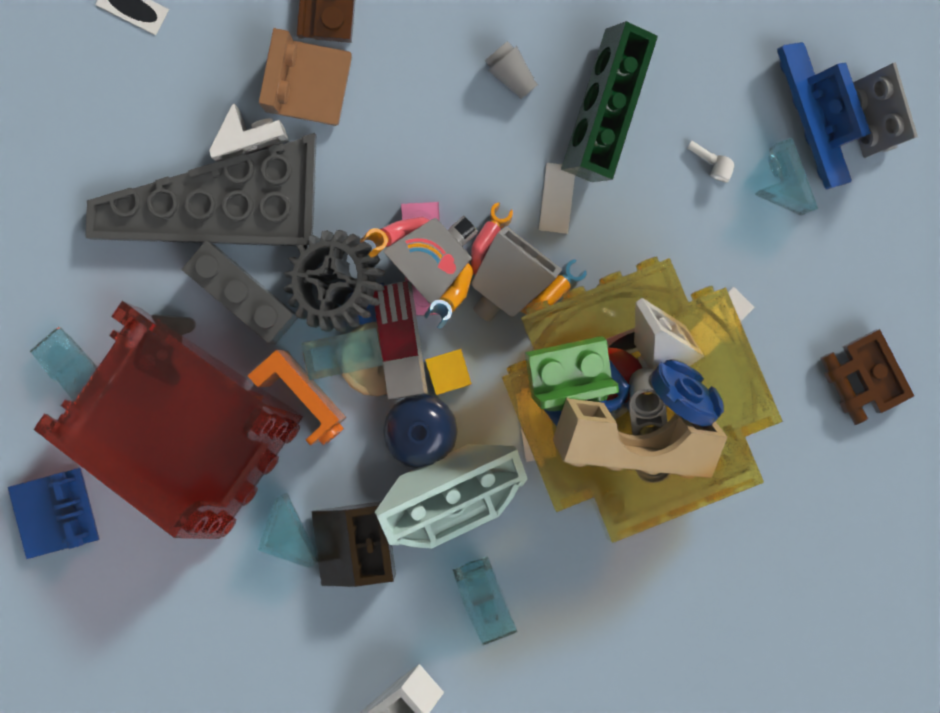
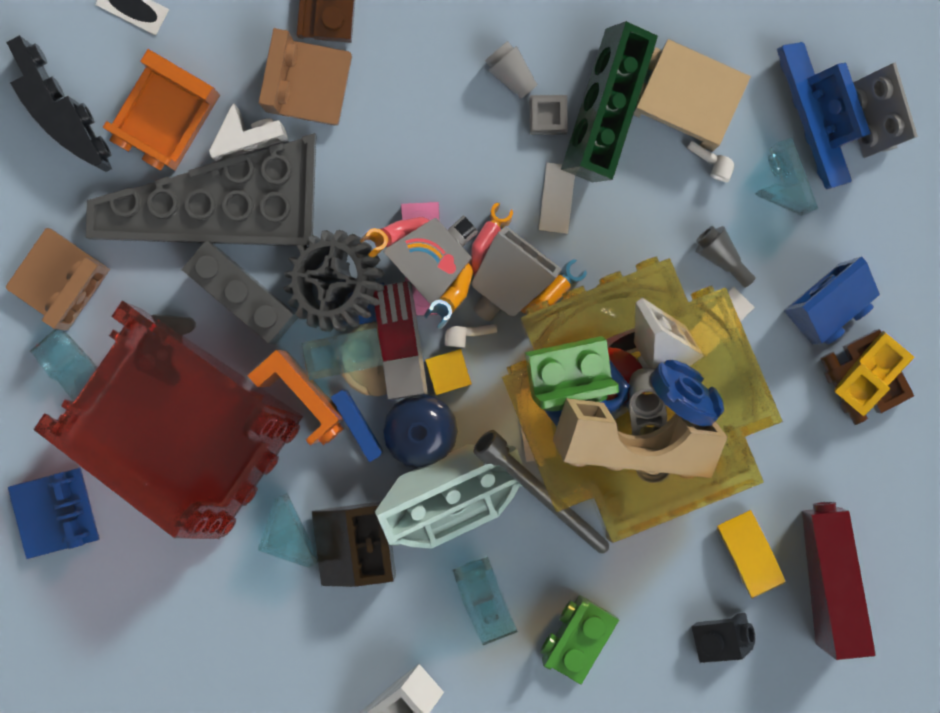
(57, 279): none -> medium nougat bracket
(60, 118): none -> black slope
(162, 112): none -> orange panel
(357, 425): none -> blue tile
(456, 335): none -> white hand
(493, 450): none -> dark grey piece
(548, 115): none -> light grey tile
(579, 639): none -> bright green bracket
(691, 93): none -> tan panel
(720, 250): none -> dark grey cone
(724, 639): none -> black bracket
(751, 554): none -> yellow slope
(834, 301): none -> blue slope
(836, 583): none -> dark red slope
(873, 372): none -> yellow slope

